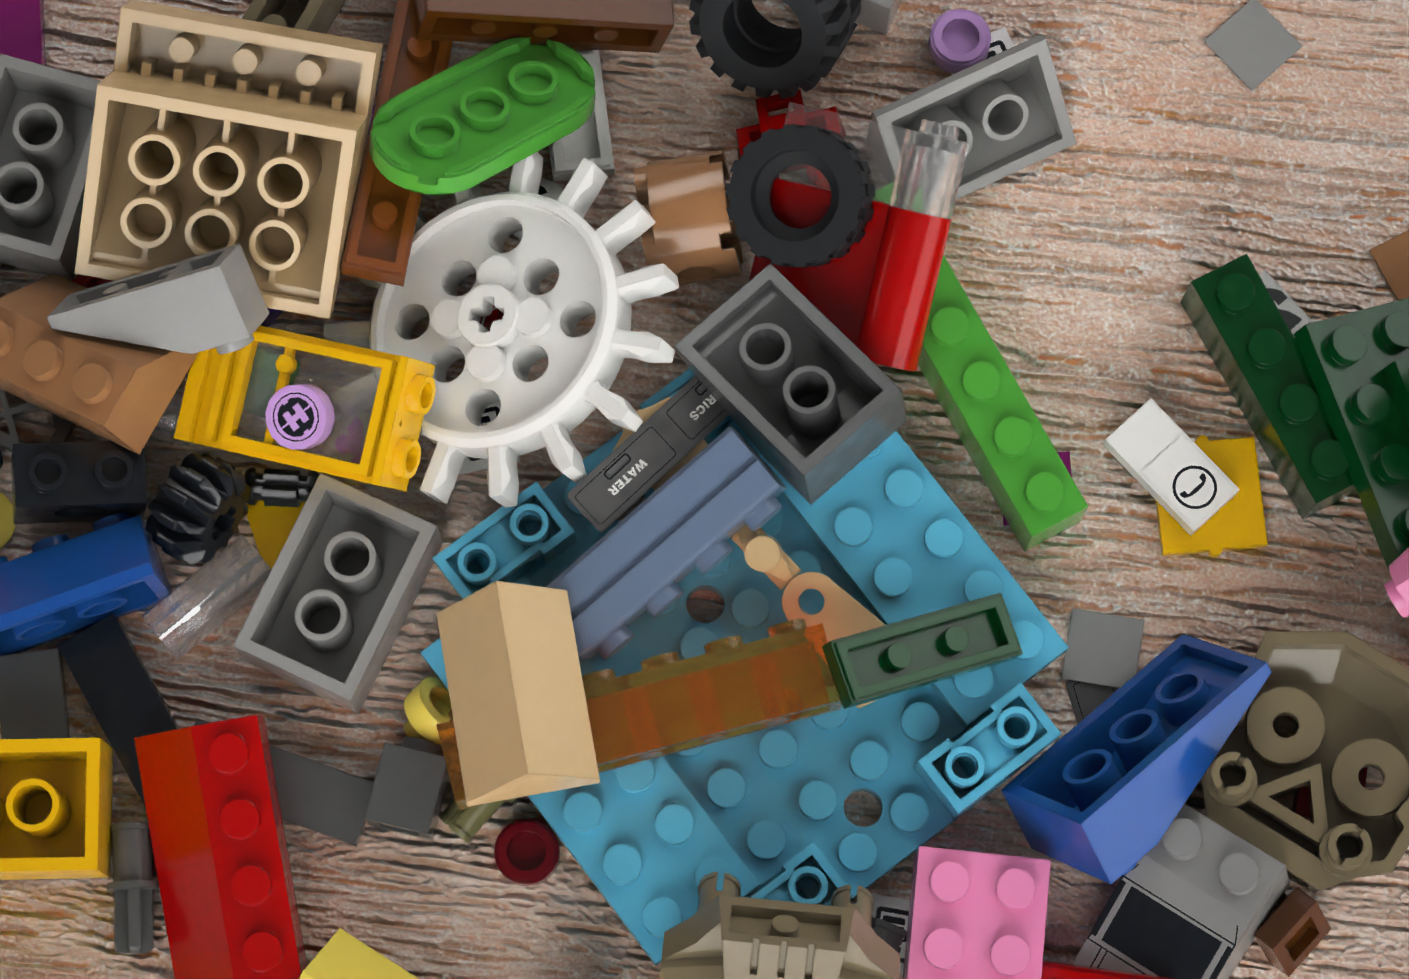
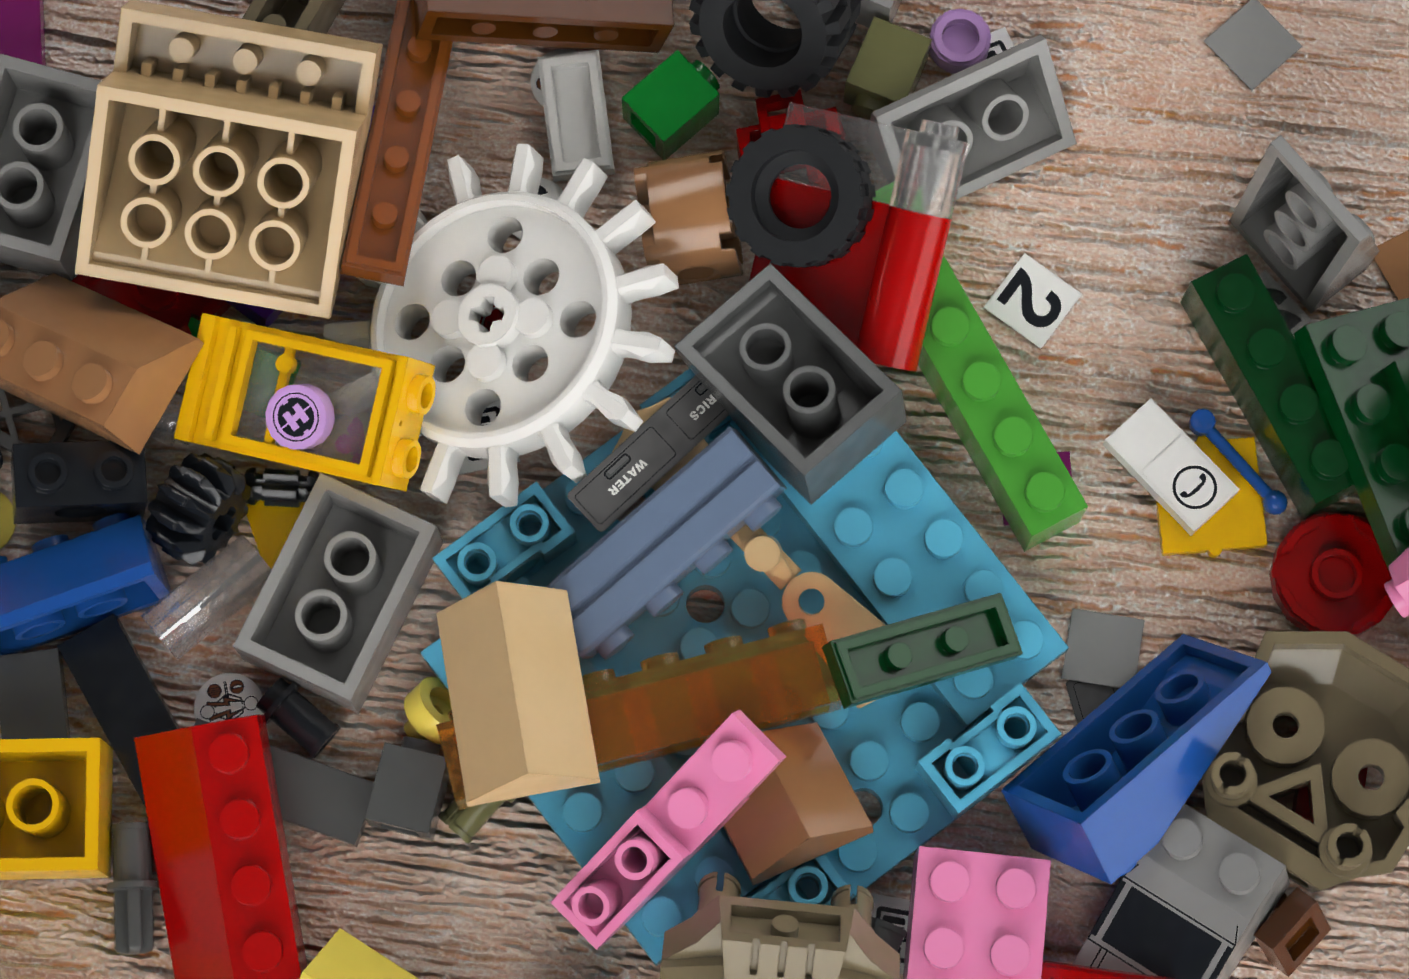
(174, 307): light grey slope -> none
(227, 698): none -> white sticker
(297, 716): none -> black pin
(482, 116): bright green tile -> none
(527, 852): dark red tile -> none
(668, 829): none -> bright pink slope
(672, 103): none -> green brick
(798, 808): none -> medium nougat slope
(885, 67): none -> olive brick
(1032, 300): none -> white sticker
(1203, 424): none -> blue hinge
(1302, 227): none -> light grey slope
(1331, 575): none -> red tile

